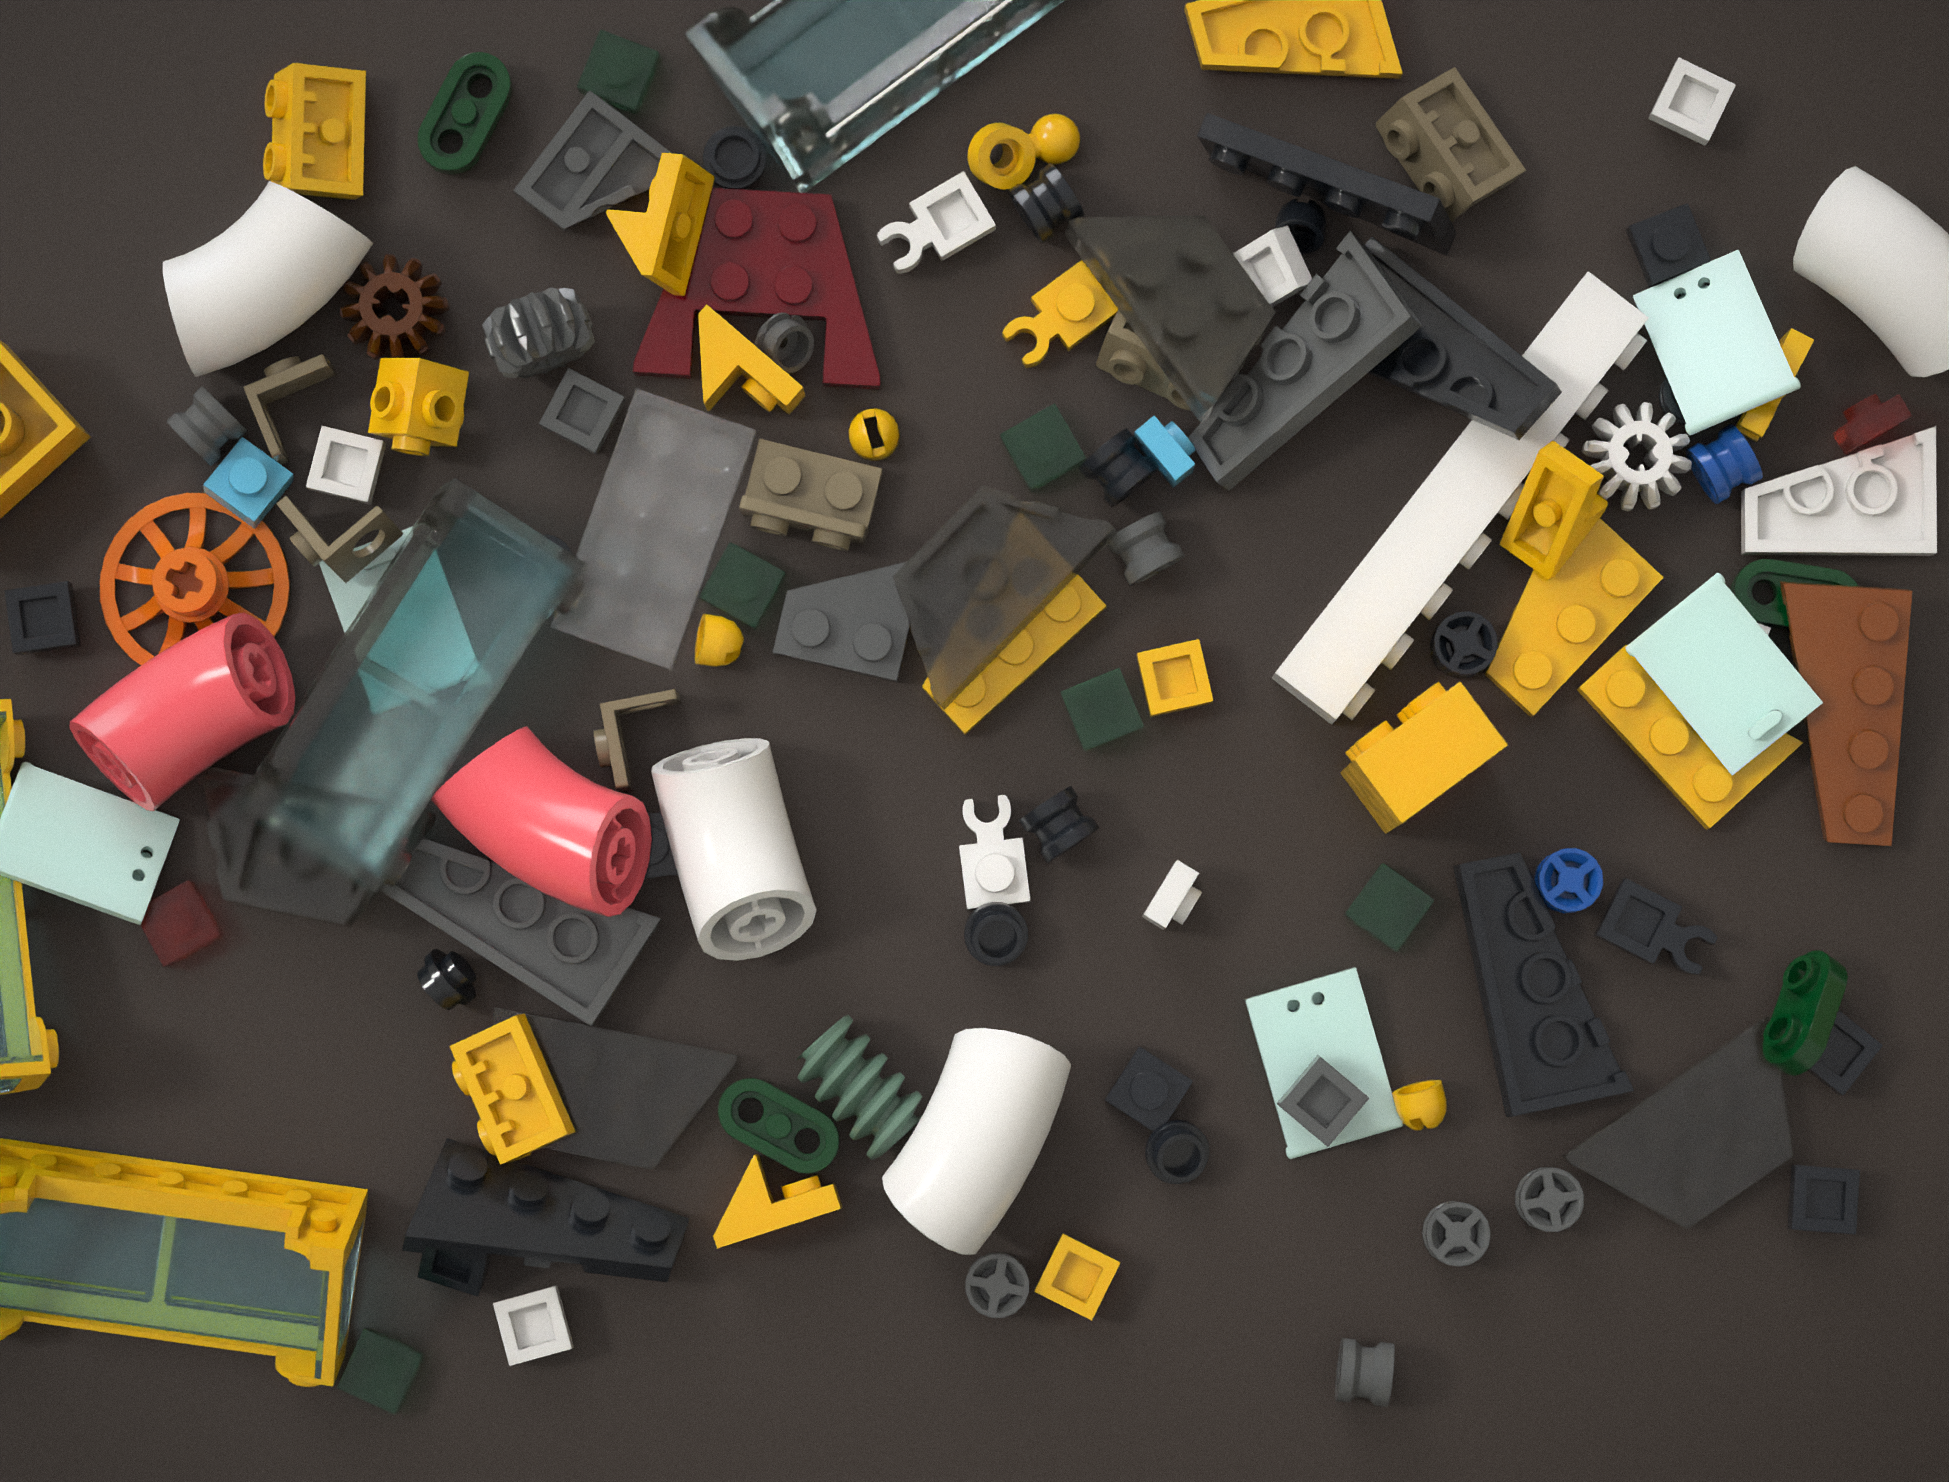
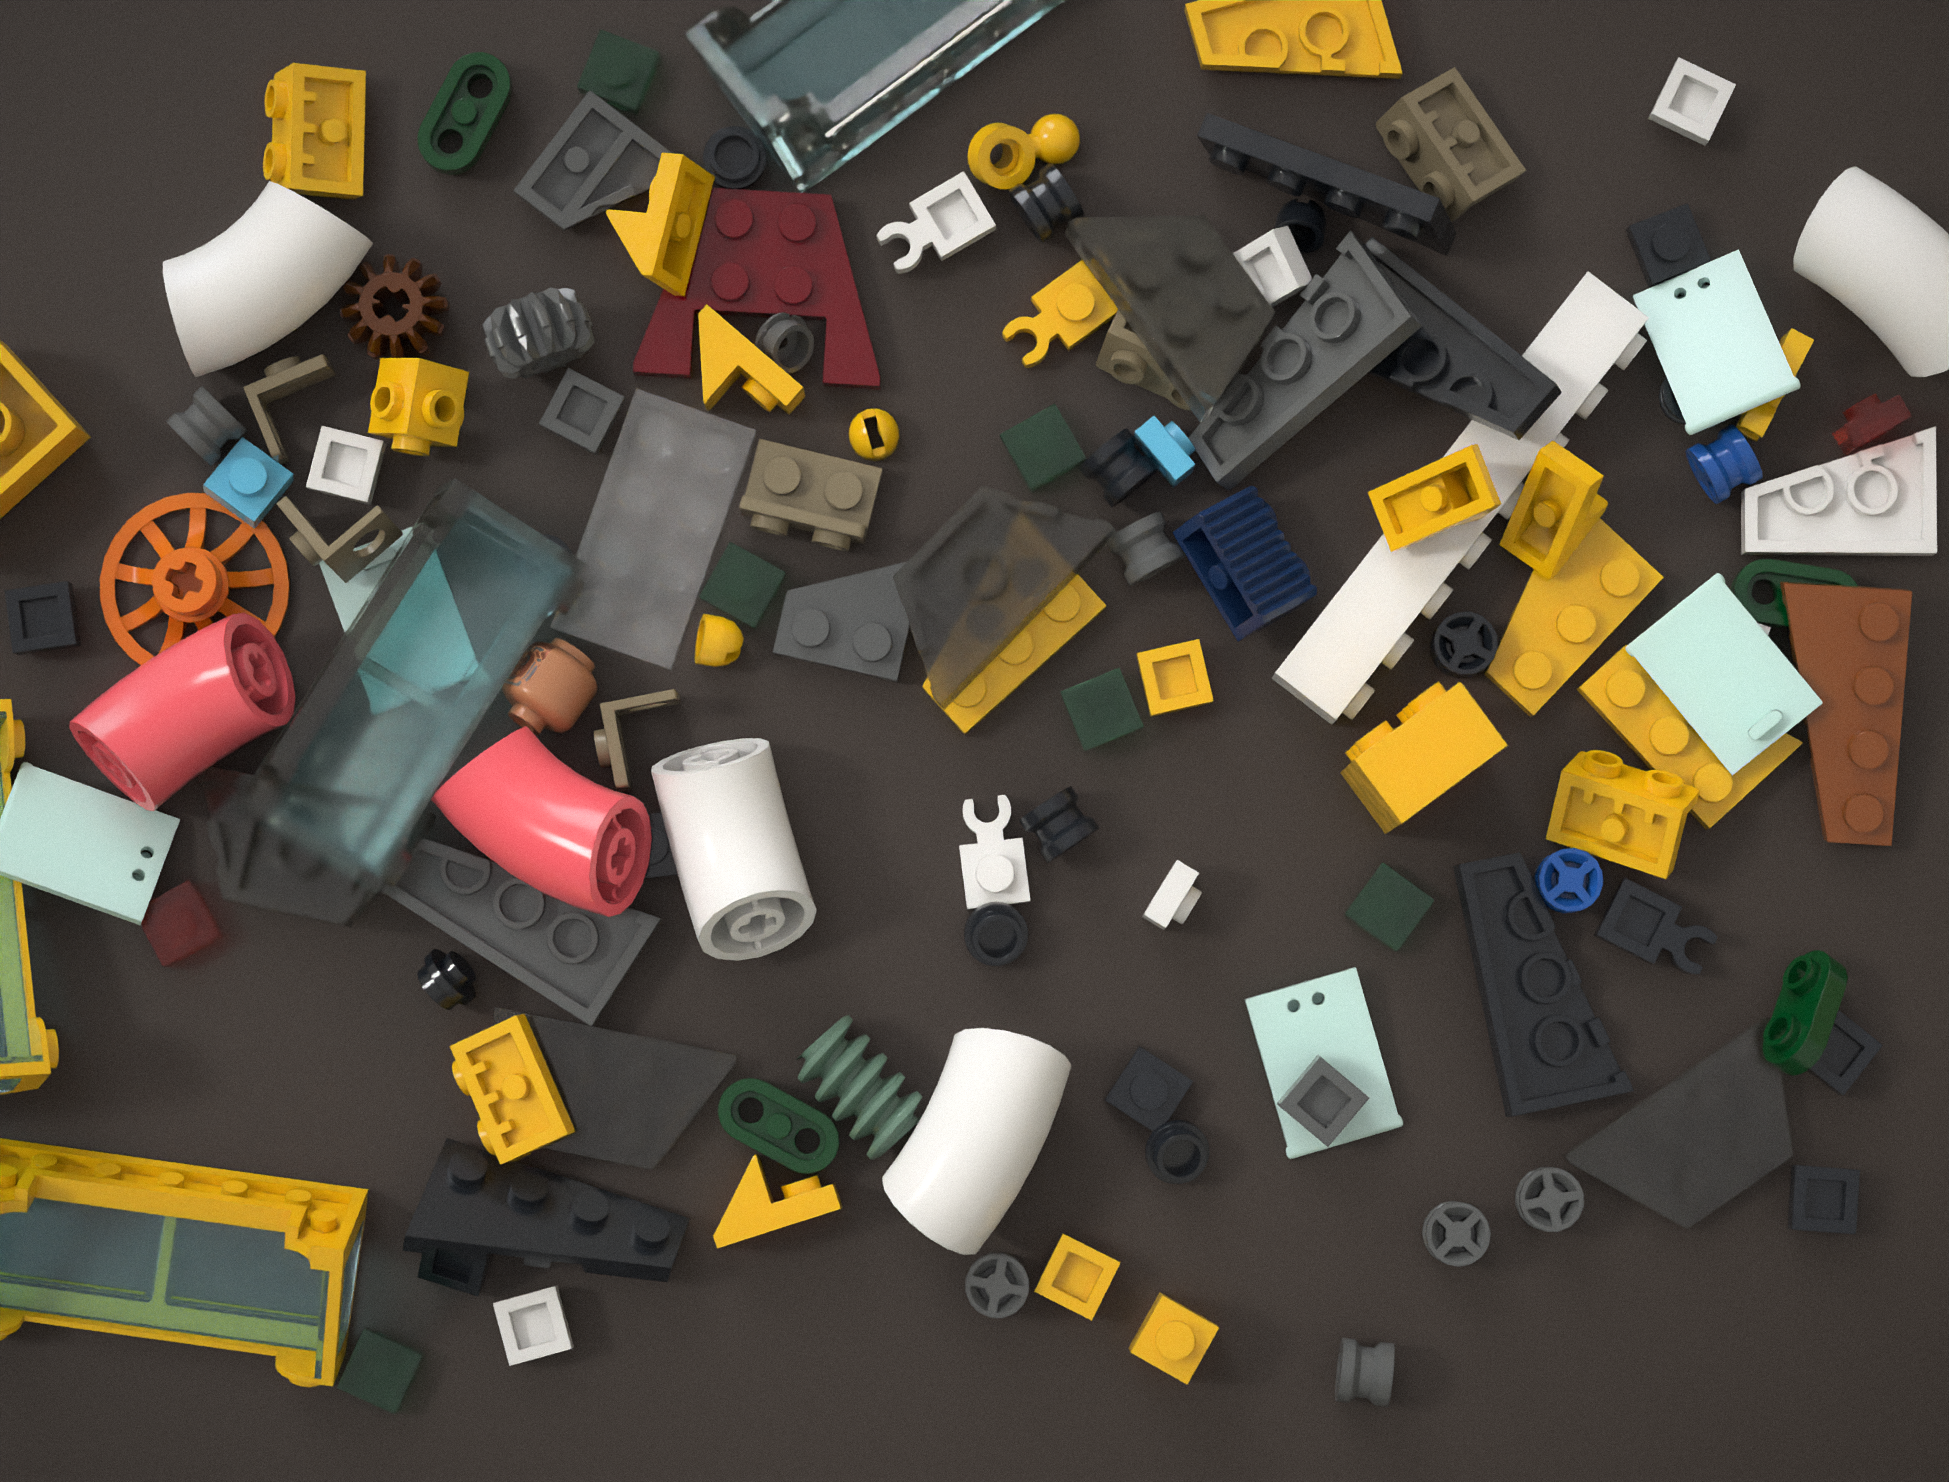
(550, 686): none -> nougat head
(1173, 1338): none -> yellow brick
(1245, 562): none -> dark blue brick
(1421, 1104): yellow hinge -> none
(1435, 498): none -> yellow slope
(1621, 812): none -> yellow bracket
(1659, 456): white gear -> none

